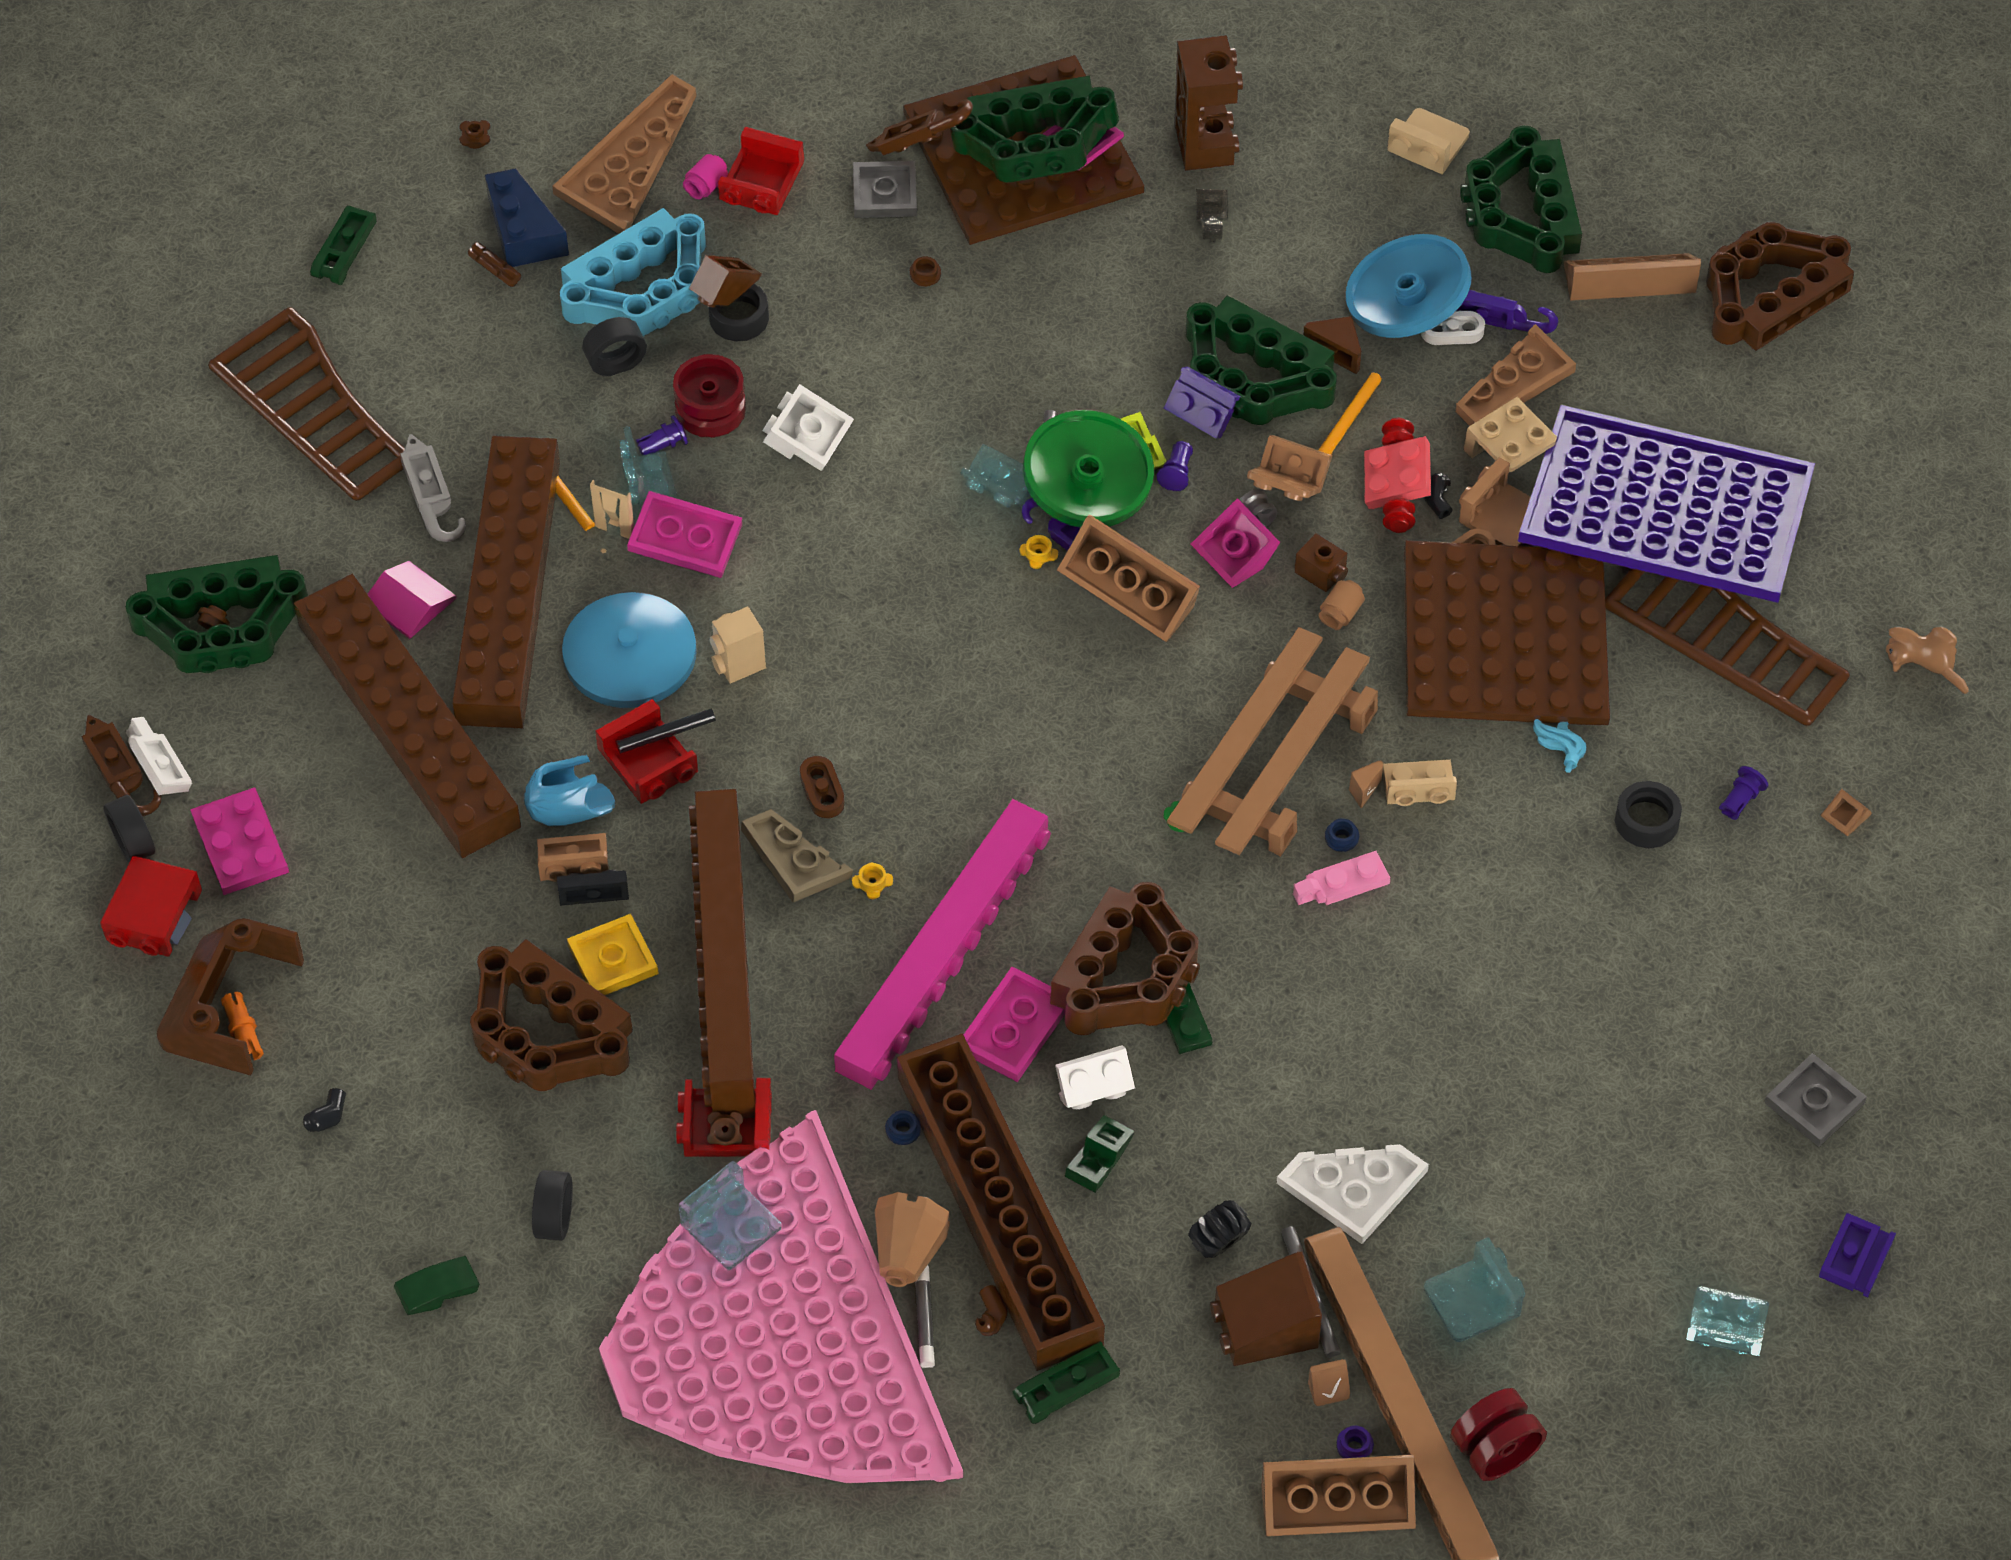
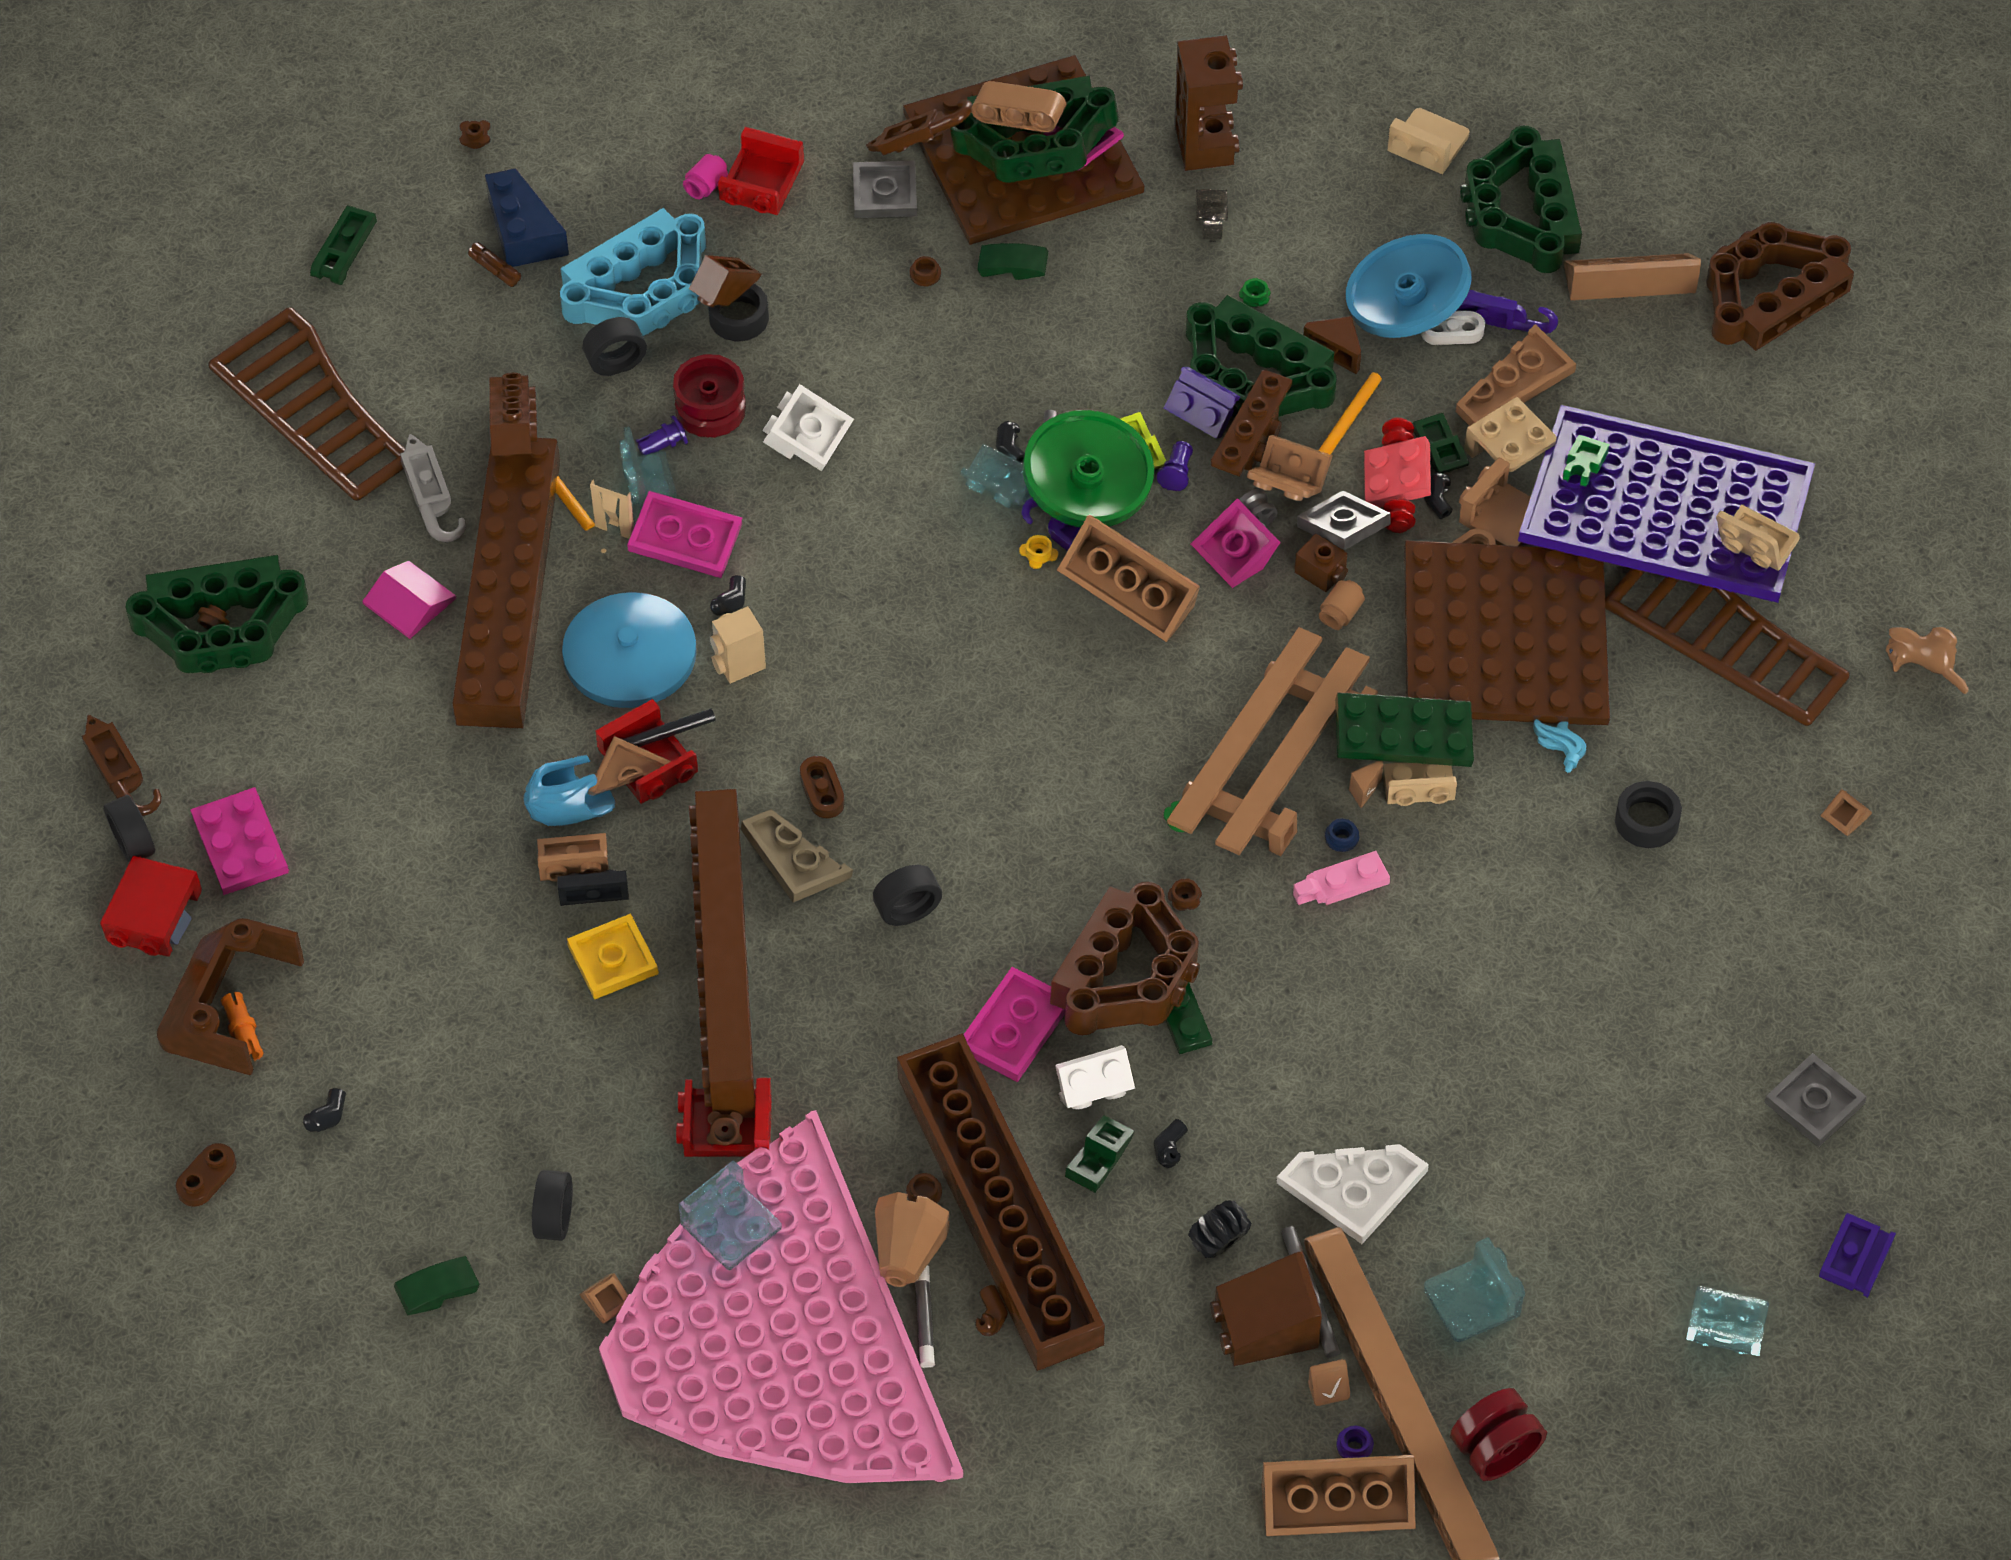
(157, 758): white hinge -> none
(207, 1173): none -> reddish brown plate
(408, 716): reddish brown brick -> none
(512, 414): none -> reddish brown brick
(565, 1060): reddish brown brick -> none
(605, 1297): none -> medium nougat slope
(622, 167): medium nougat wing -> none
(624, 765): none -> medium nougat tile
(731, 600): none -> black arm
(869, 872): yellow plate -> none
(899, 1119): dark blue plate -> none
(907, 895): none -> black tyre
(925, 1186): none -> reddish brown plate
(941, 945): dark pink brick -> none
(1006, 440): none -> black arm
(1018, 106): none -> medium nougat beam
(1021, 260): none -> dark green slope
(1066, 1382): dark green plate -> none
(1165, 1144): none -> black arm
(1185, 887): none -> reddish brown plate
(1253, 425): none -> reddish brown bracket
(1257, 287): none -> green plate
(1344, 520): none -> flat silver plate
(1404, 729): none -> dark green plate
(1445, 449): none -> dark green slope
(1585, 457): none -> plate
(1745, 788): dark purple pin -> none
(1756, 536): none -> tan bracket

